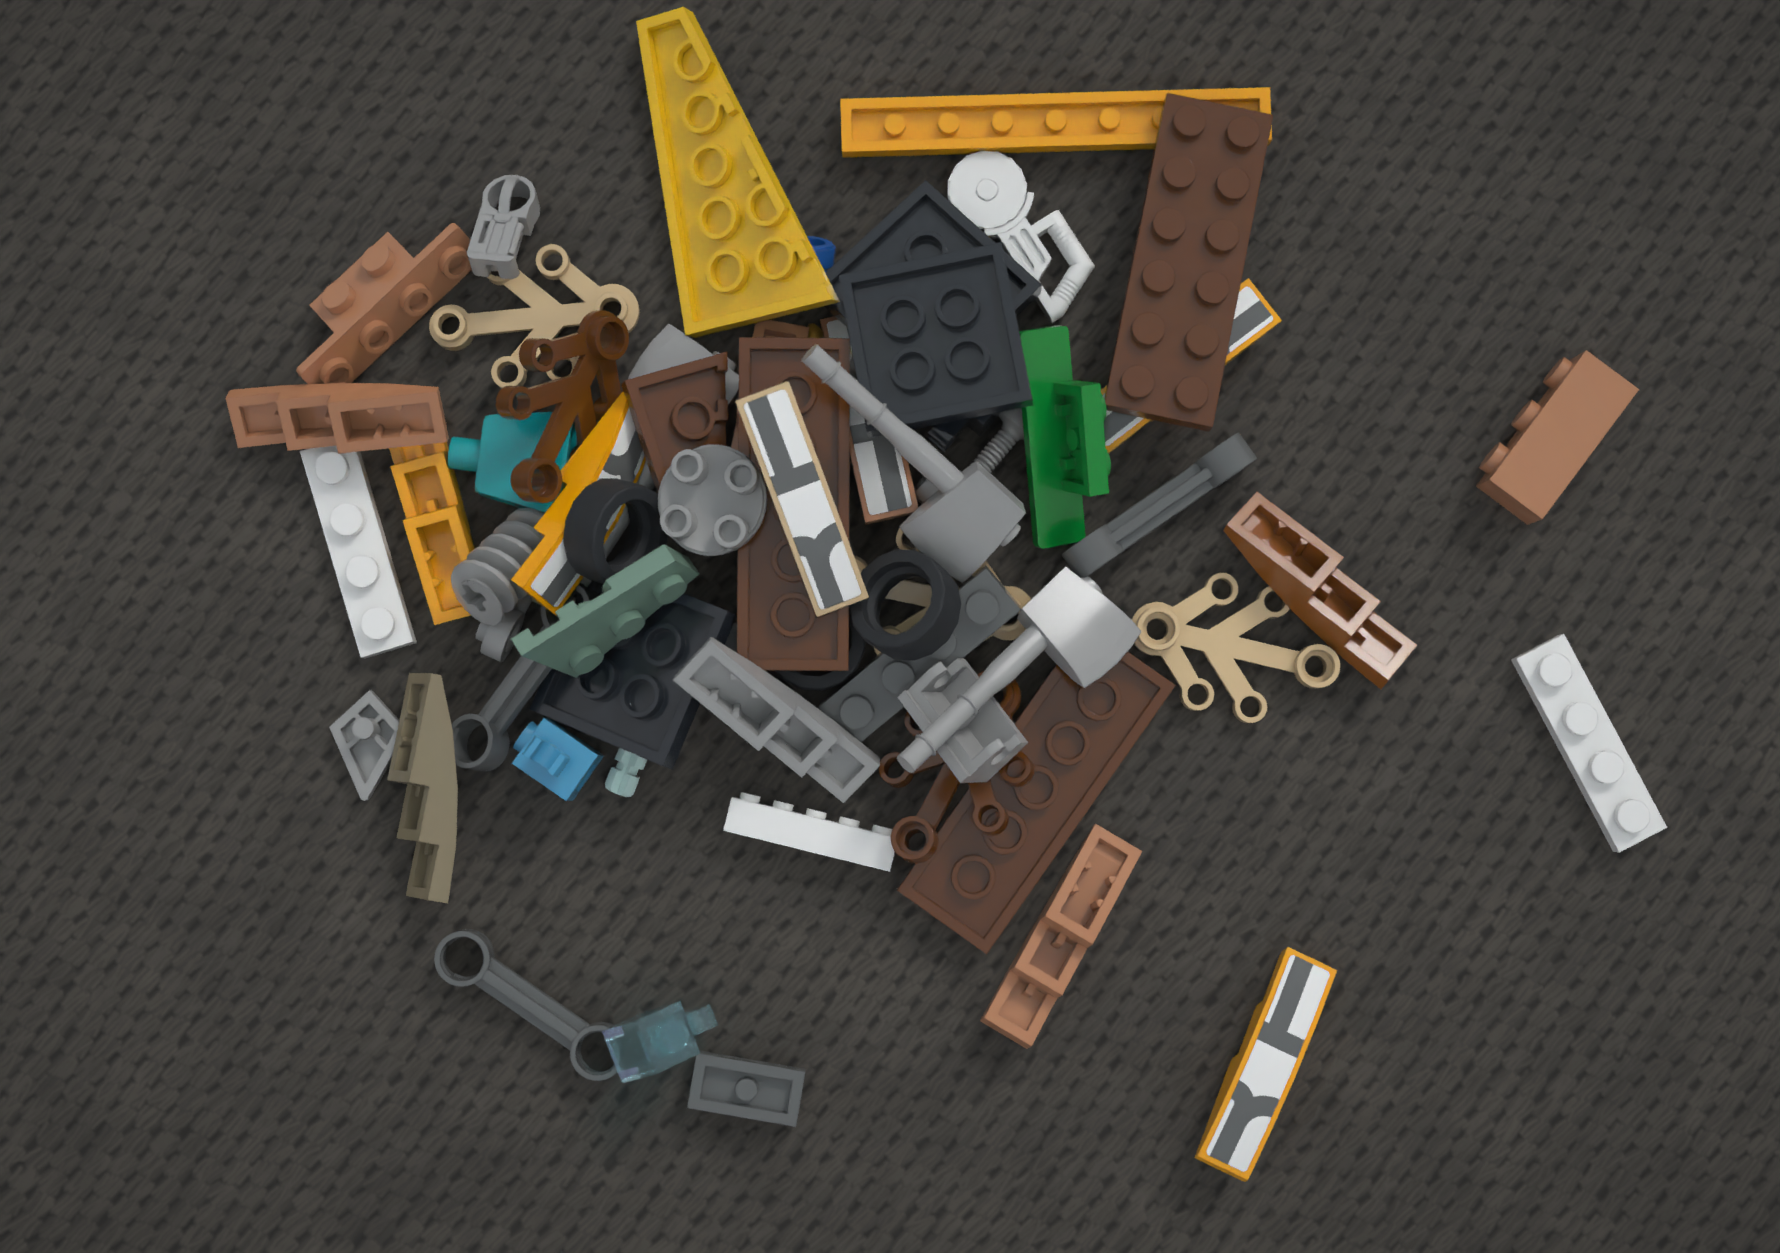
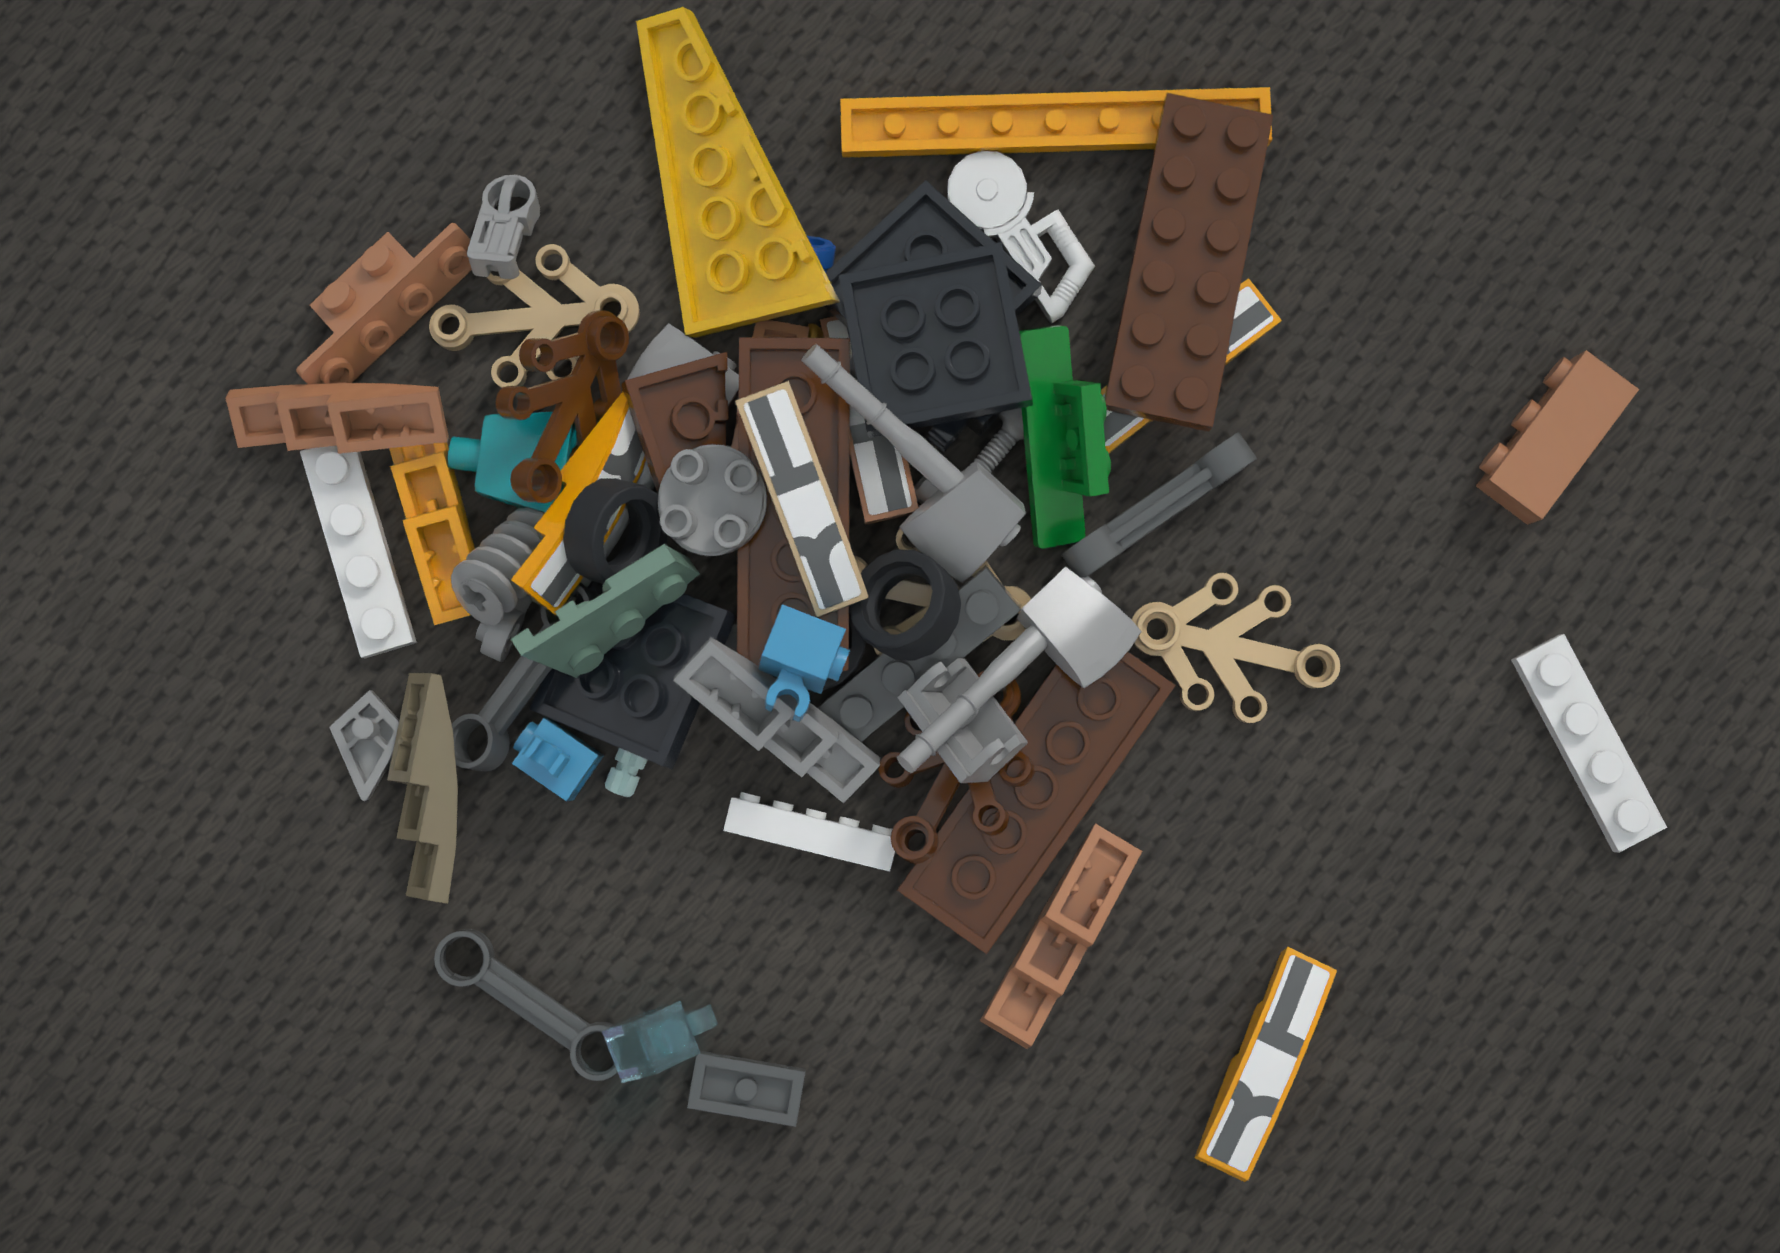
(802, 656): none -> dark azure brick
(1311, 585): dark orange slope -> none

